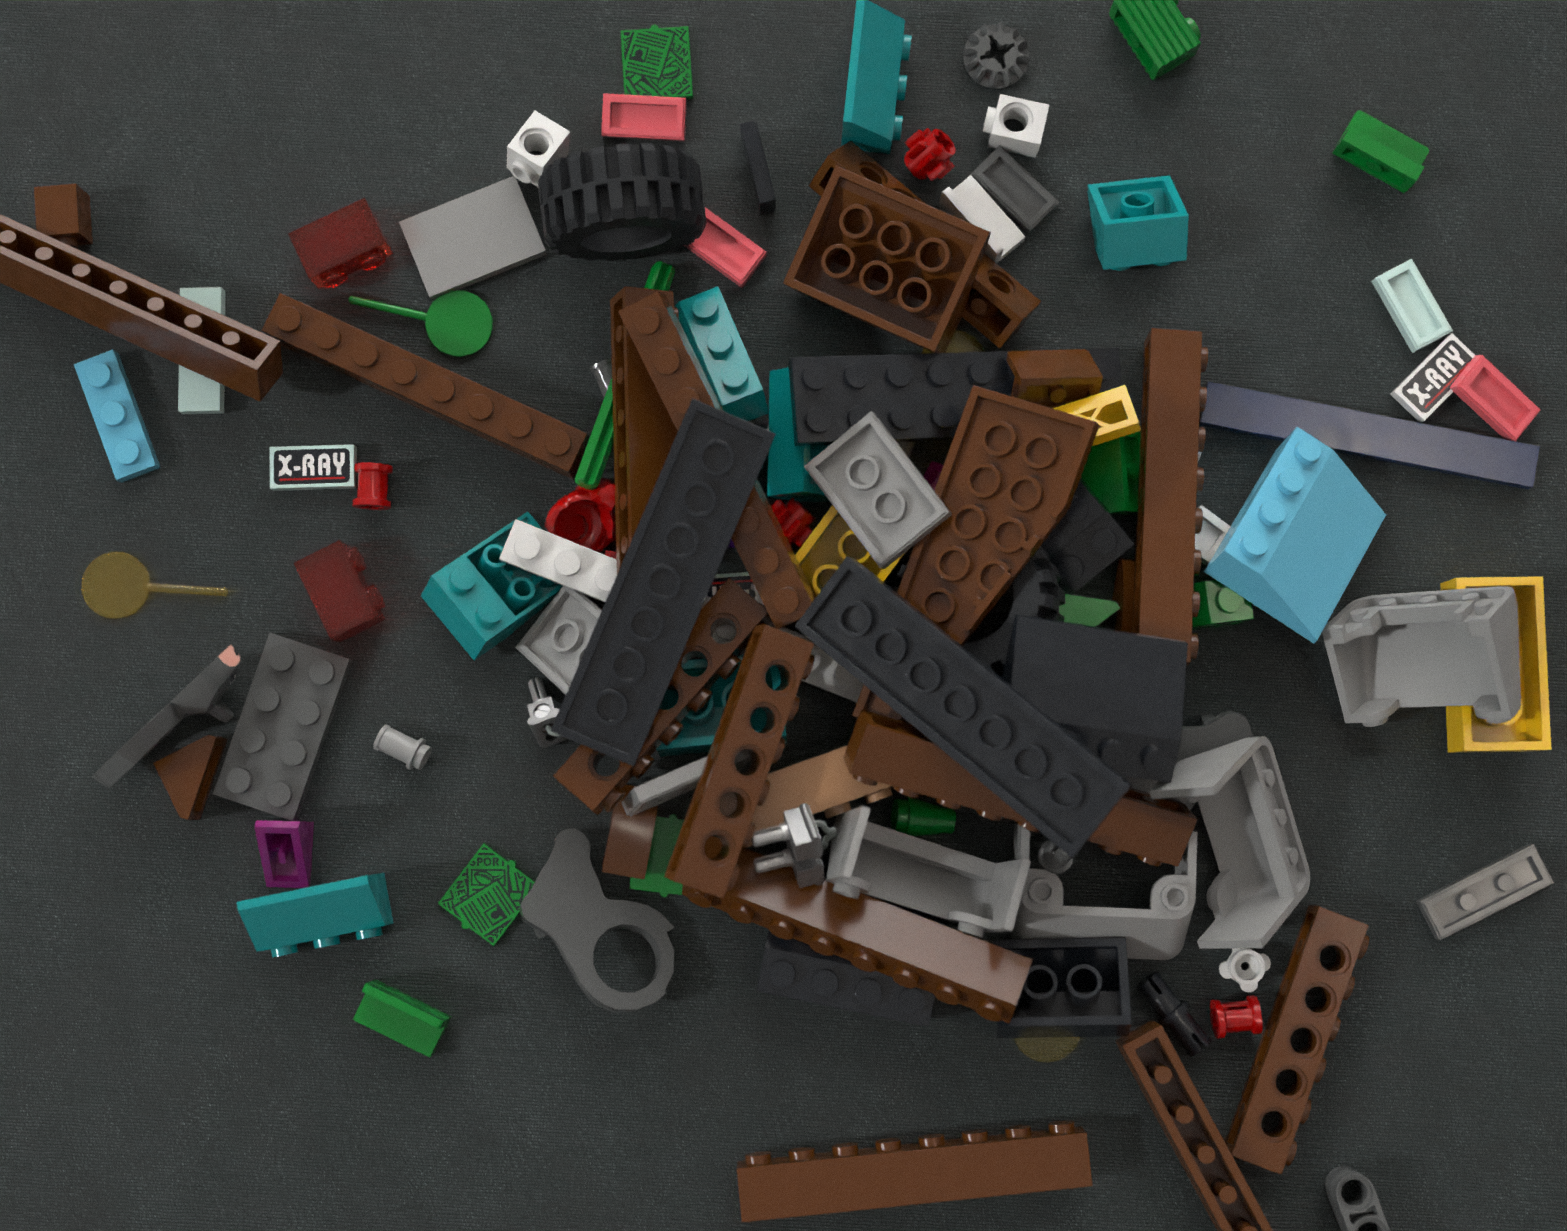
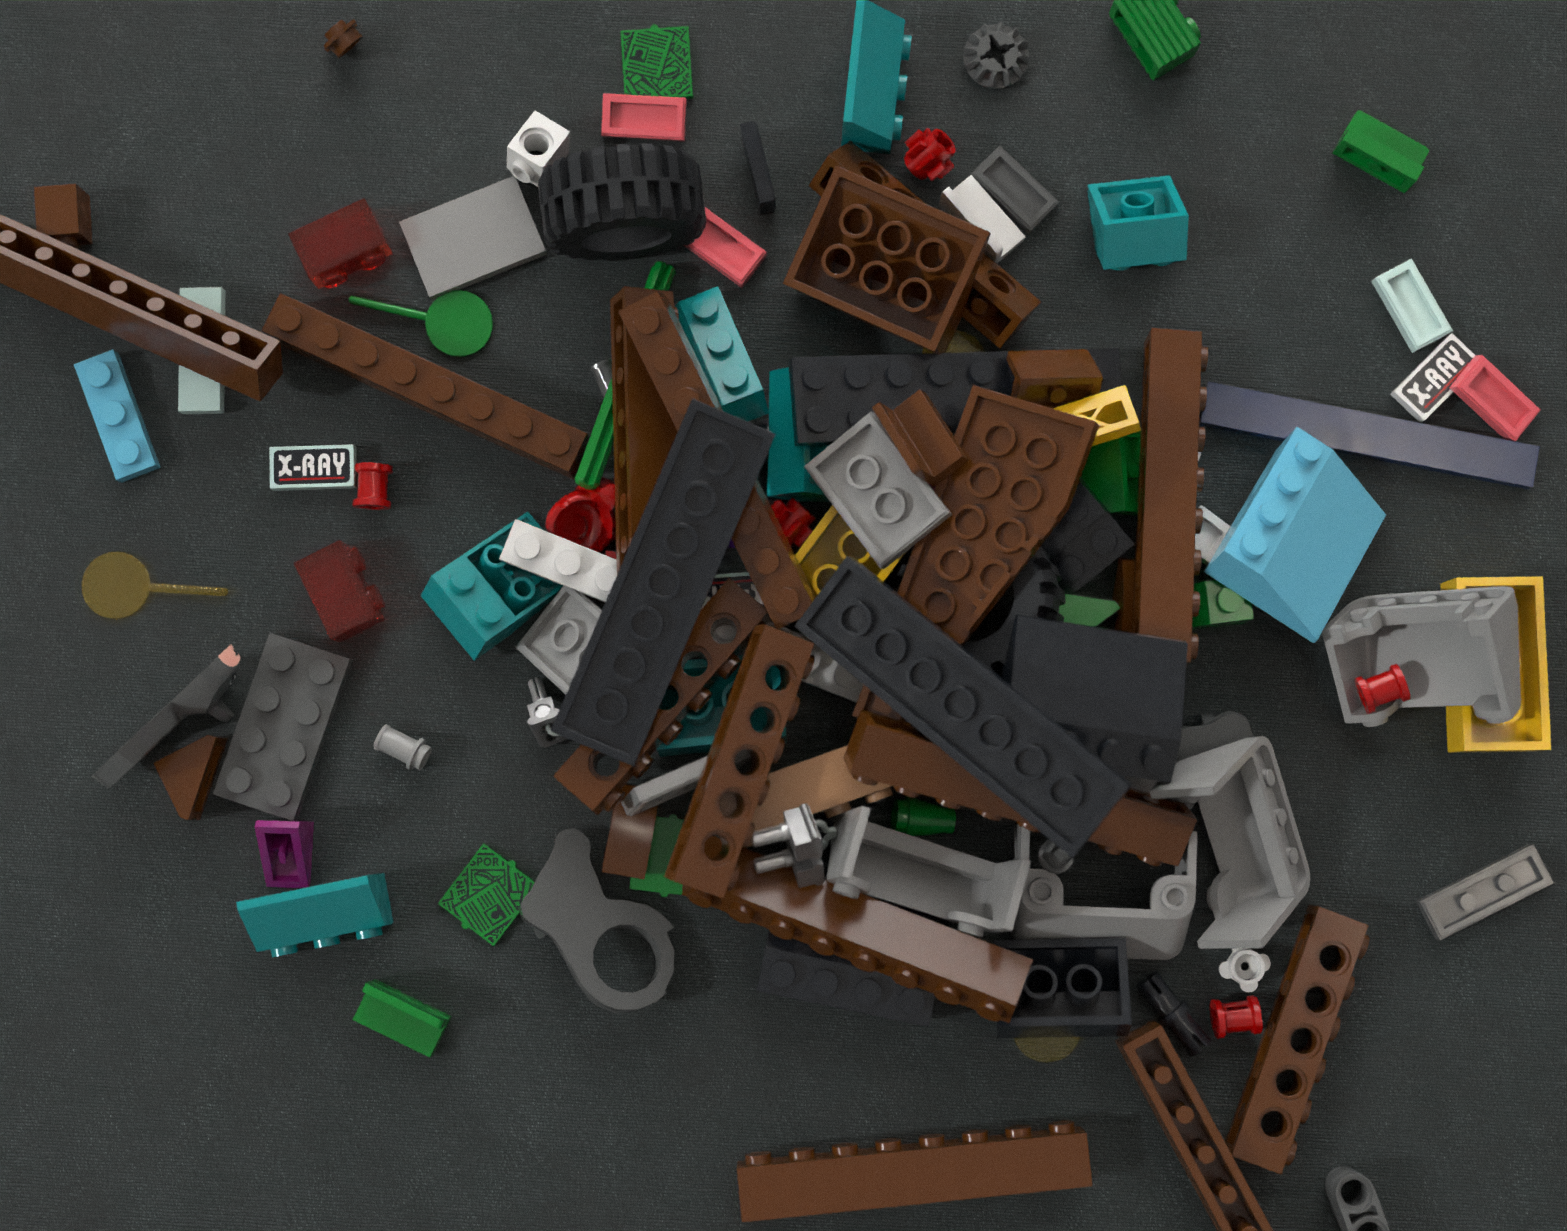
(342, 38): none -> reddish brown plate
(922, 438): none -> reddish brown panel
(1028, 112): white brick -> none
(1382, 688): none -> red bush

